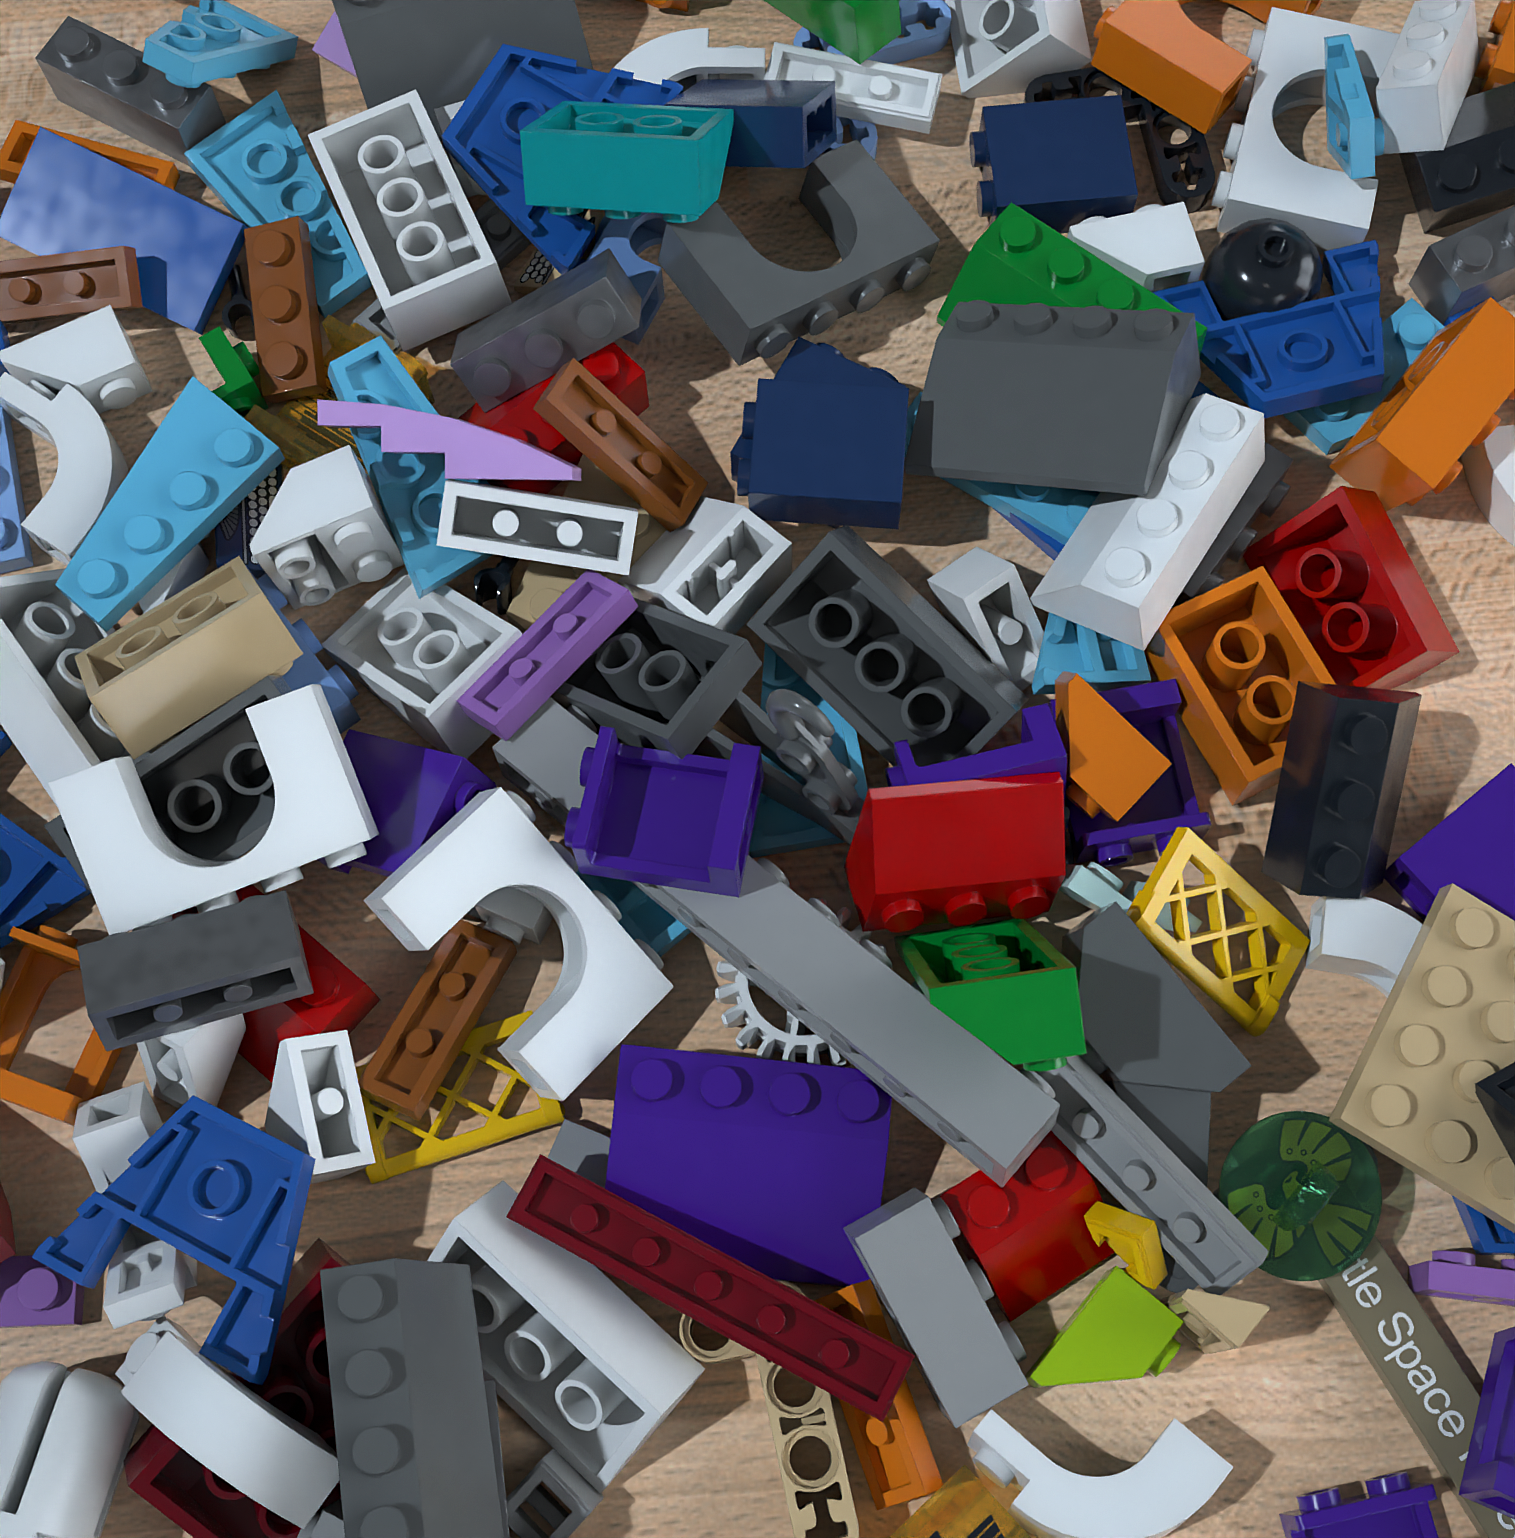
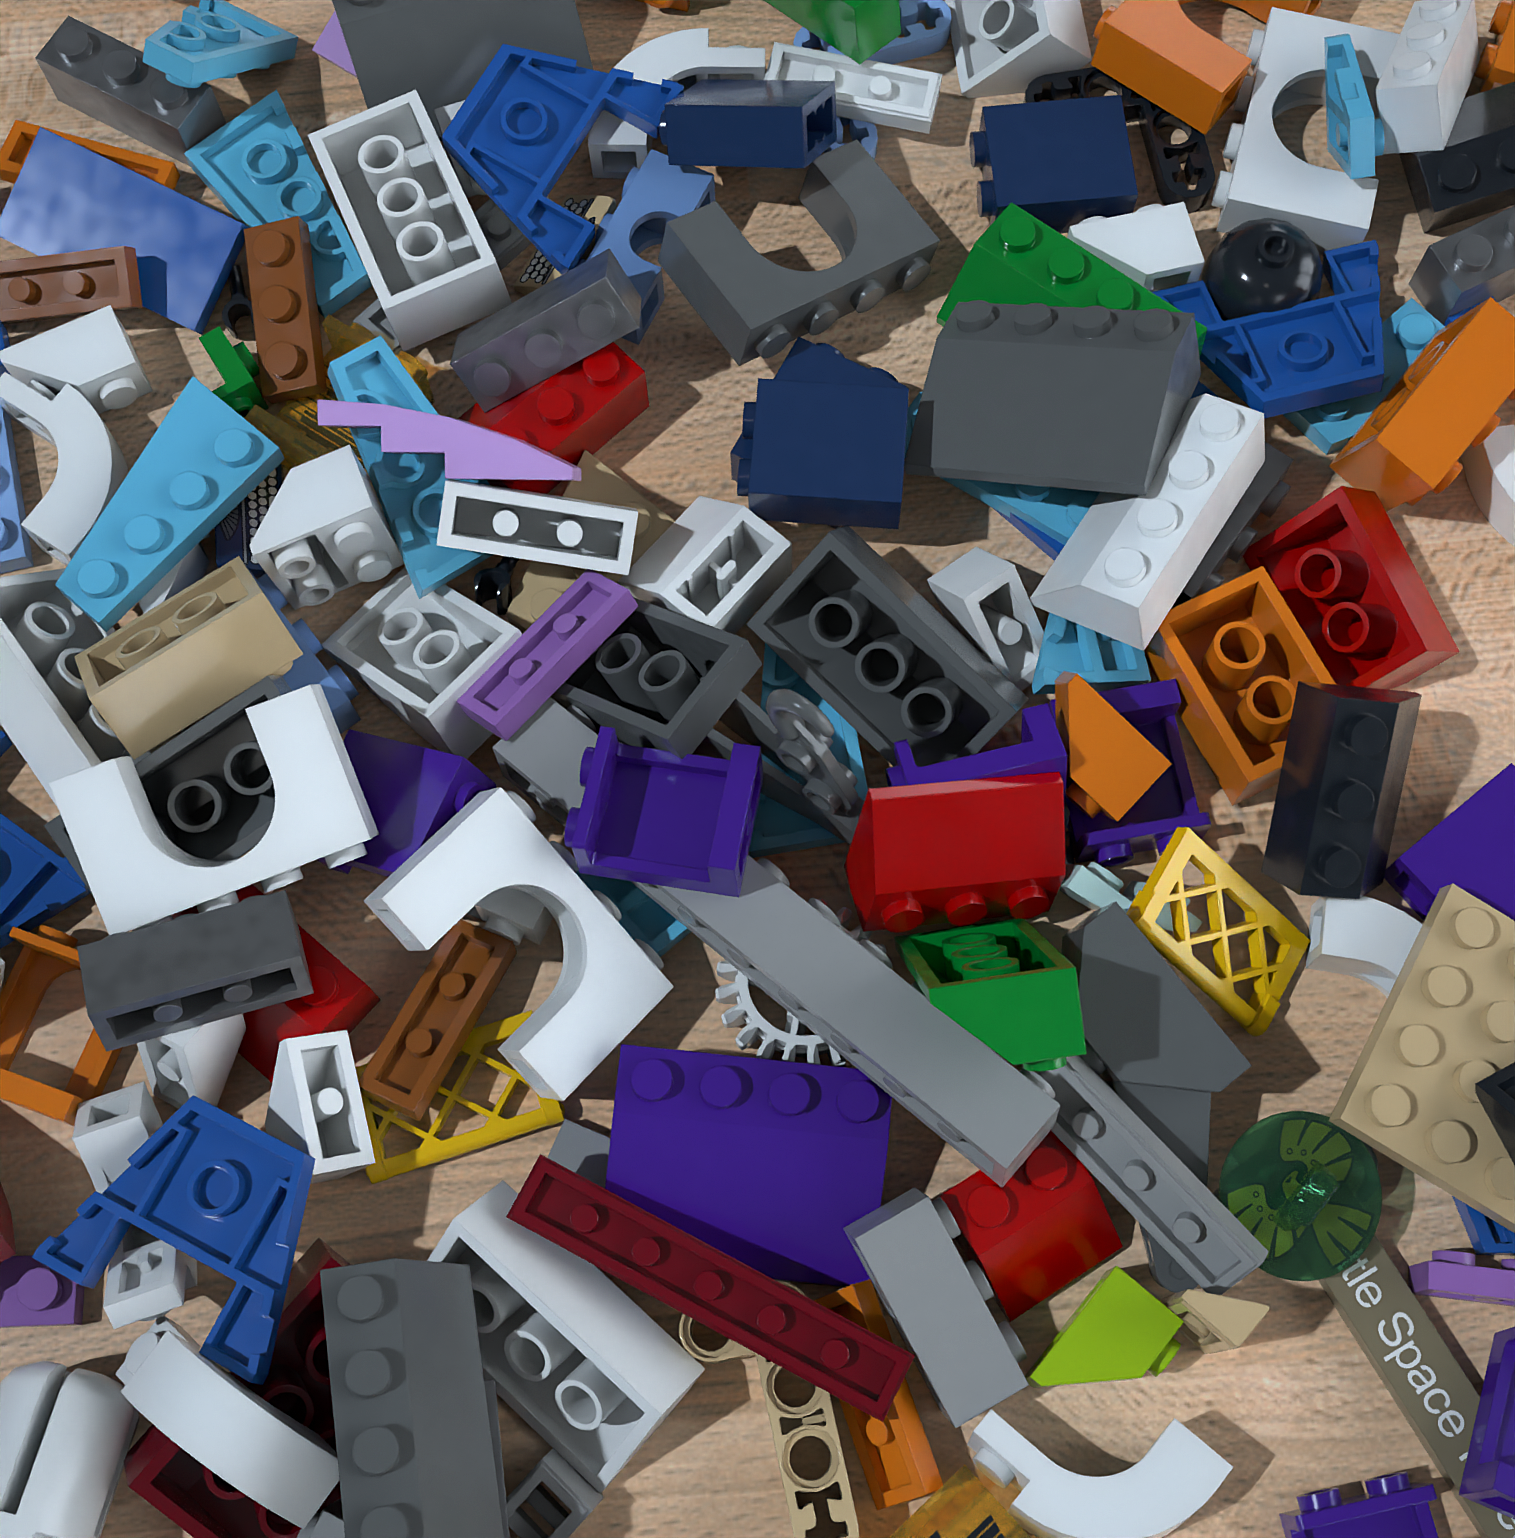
(621, 445): dark orange plate -> none
(626, 159): teal slope -> none
(1132, 1239): yellow tile -> none

